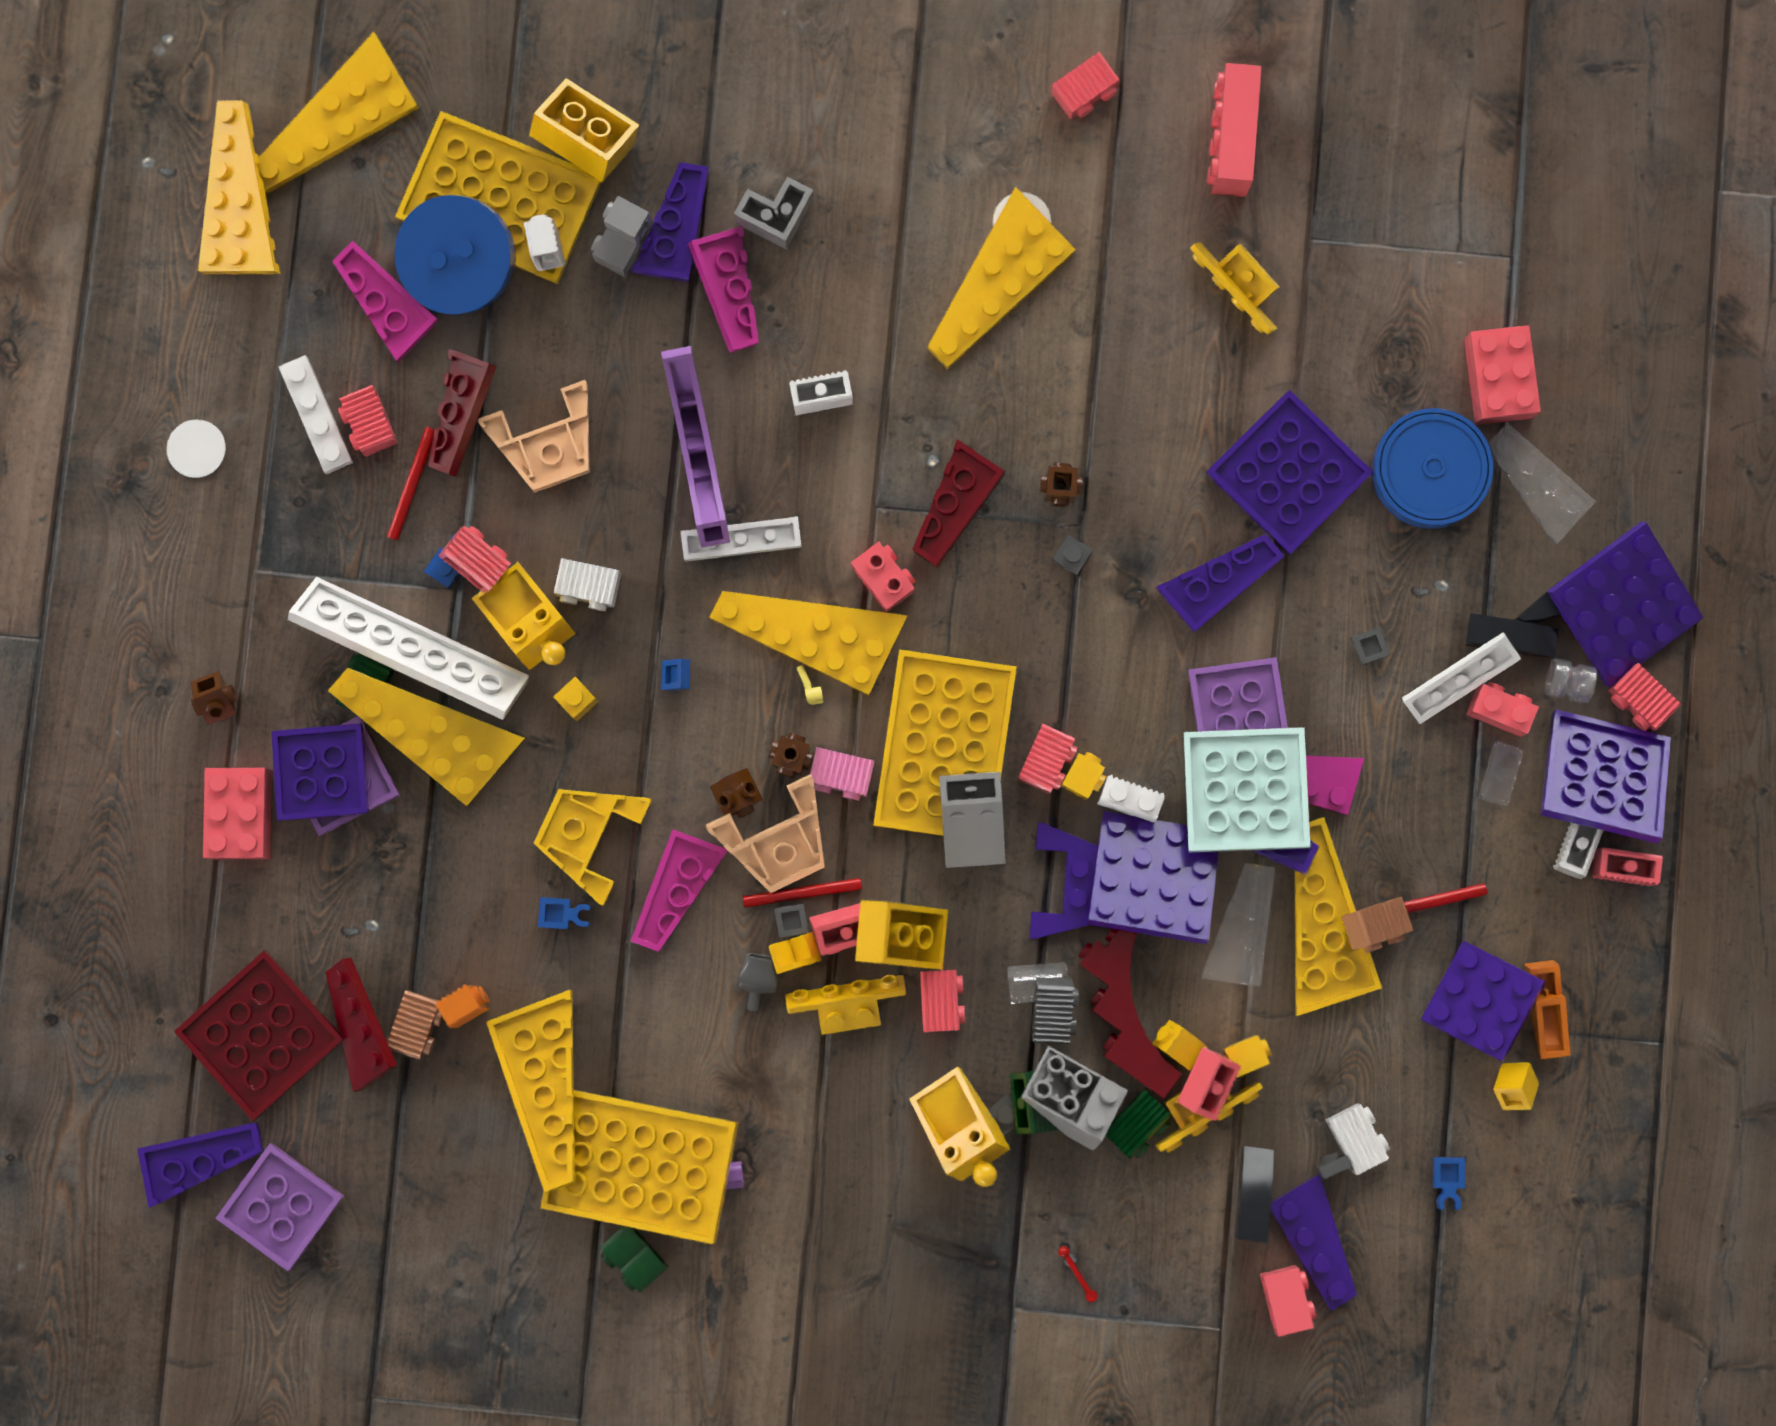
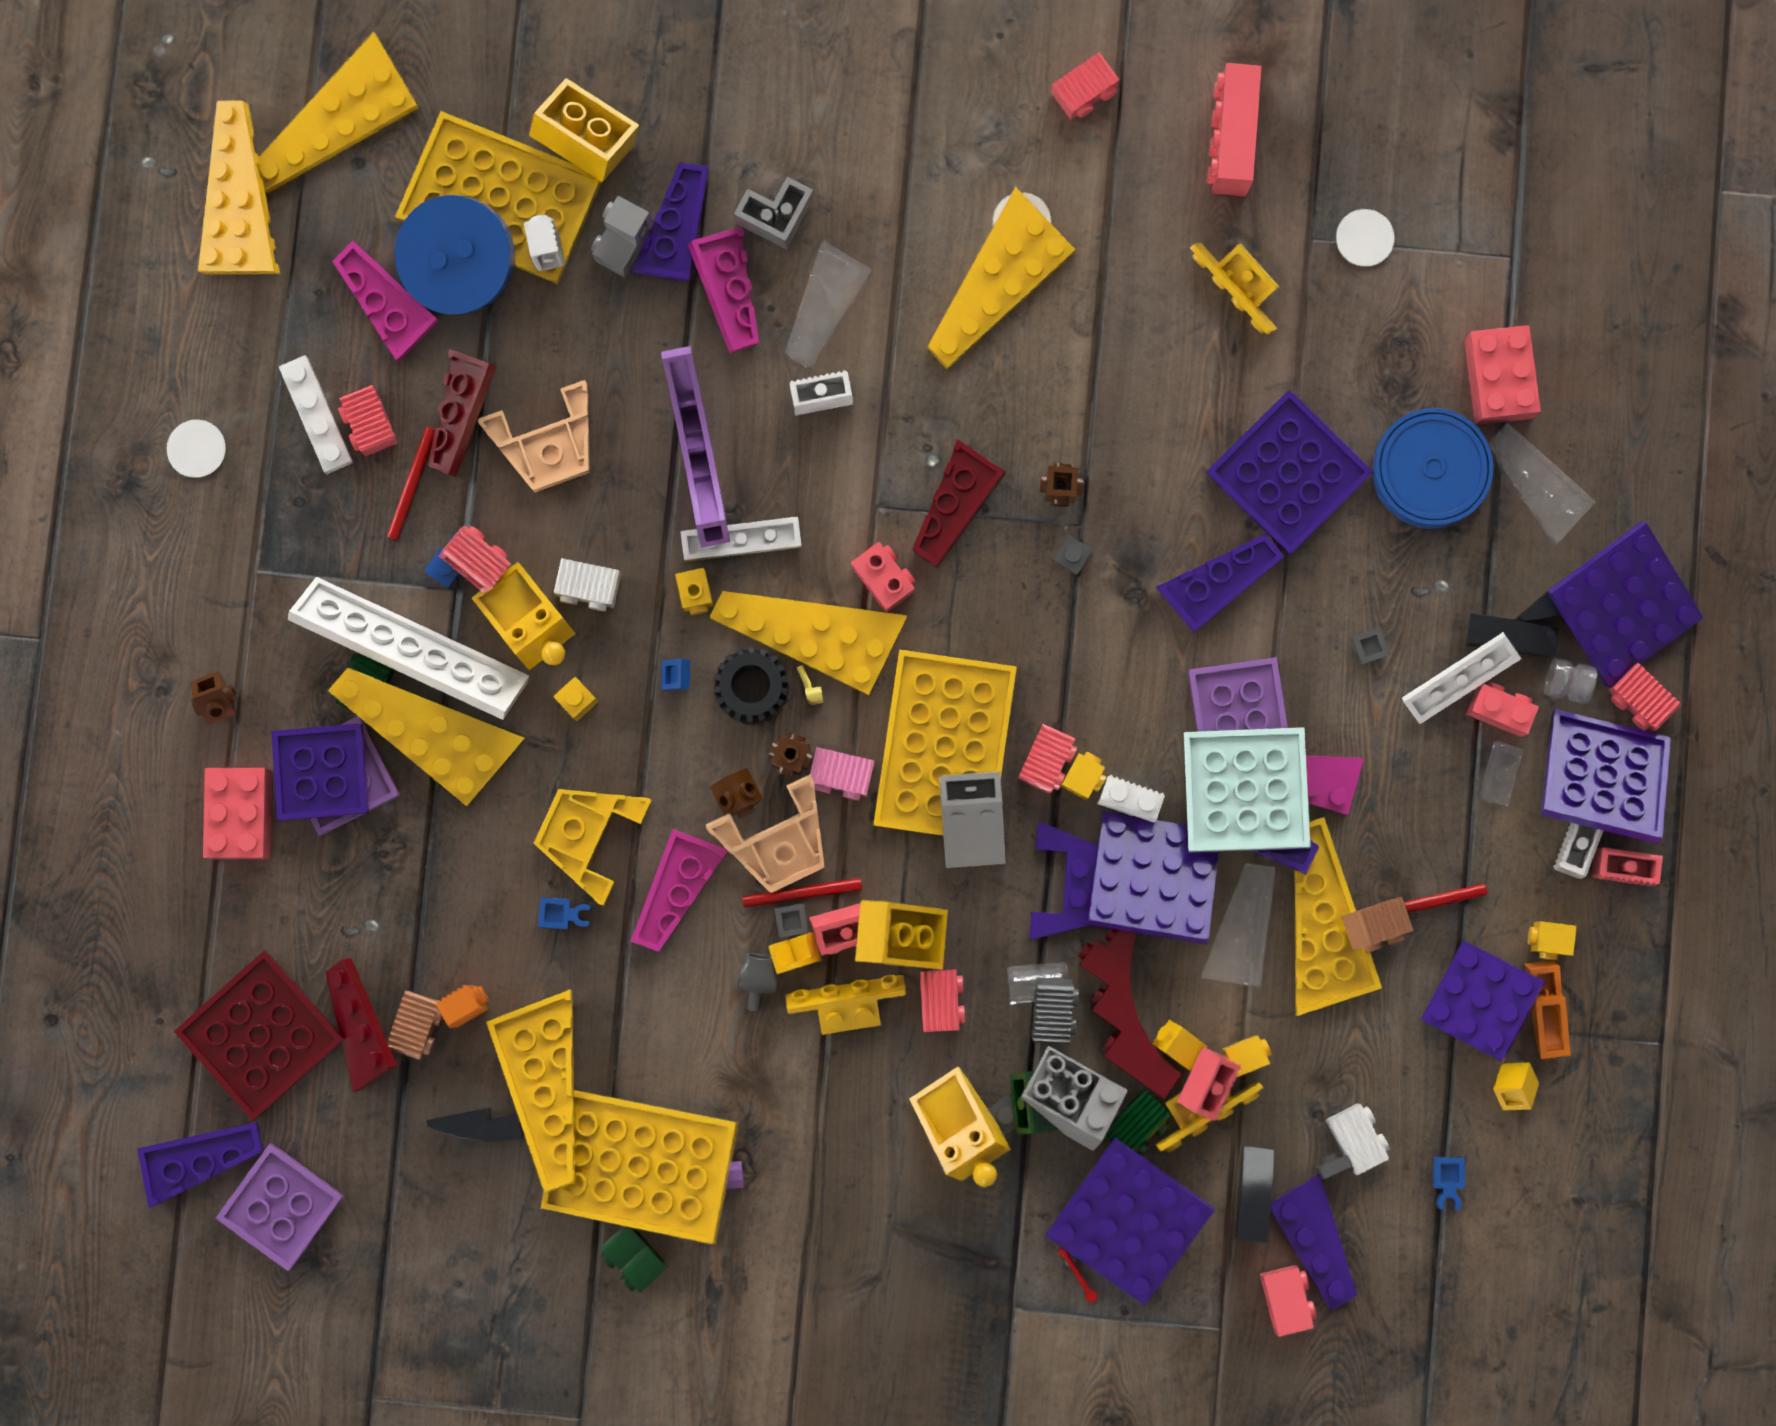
(479, 1126): none -> black slope
(694, 591): none -> yellow brick
(748, 660): none -> black tyre
(828, 296): none -> clear wing
(1130, 1221): none -> dark purple plate
(1365, 237): none -> white piece
(1552, 939): none -> yellow brick

